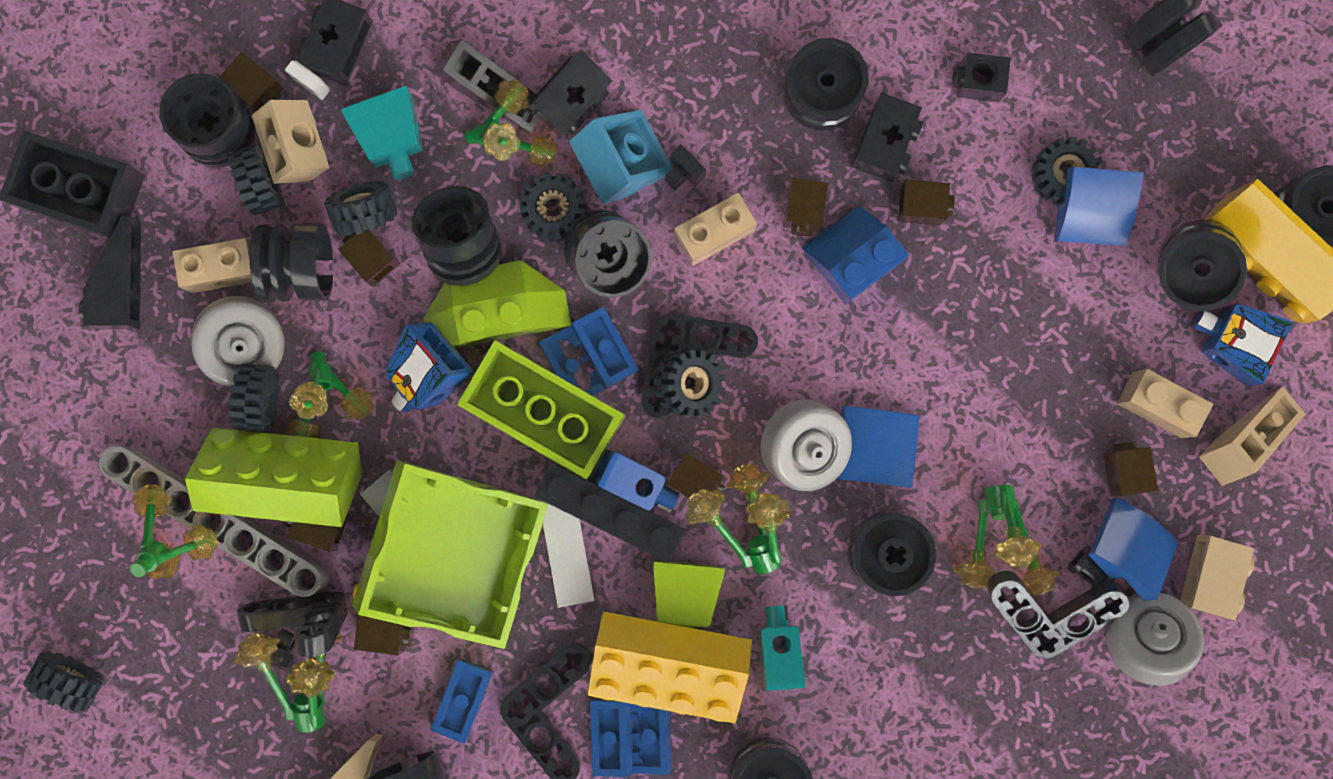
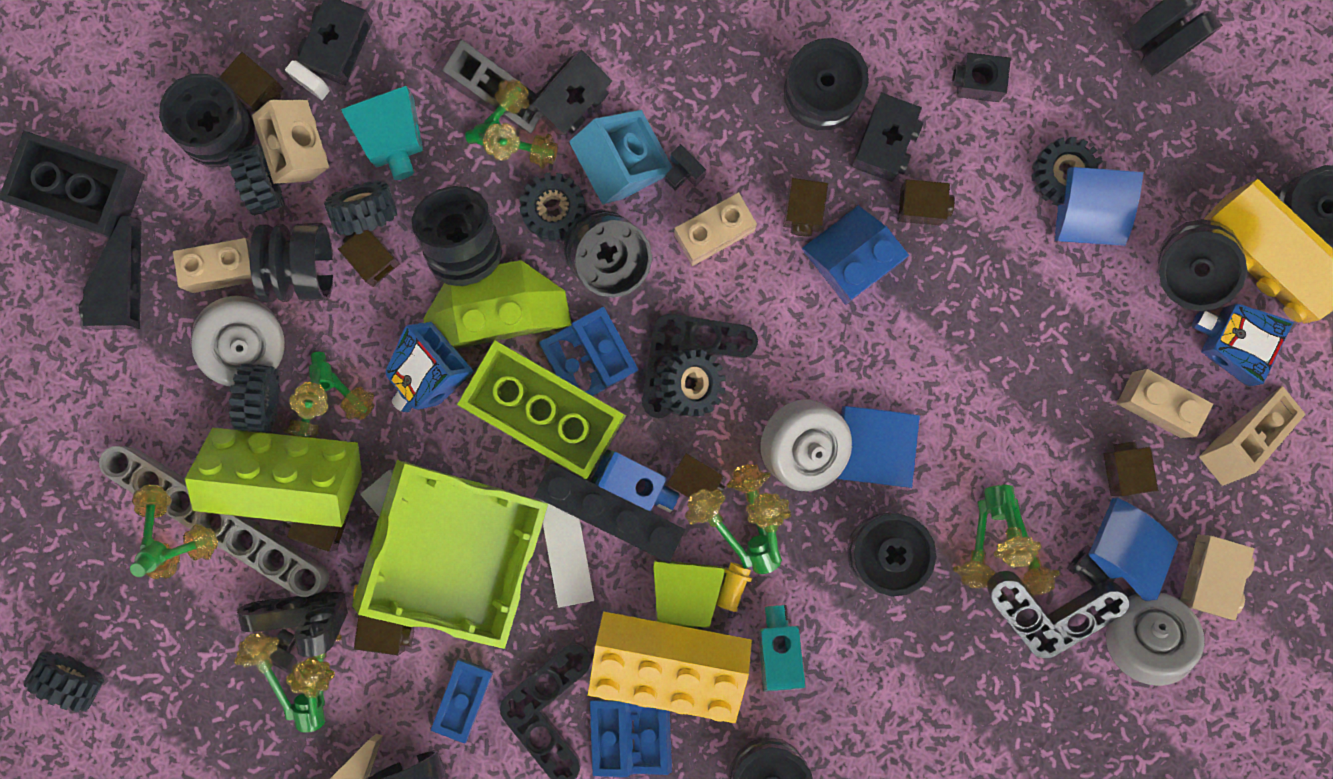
(733, 586): none -> yellow pin

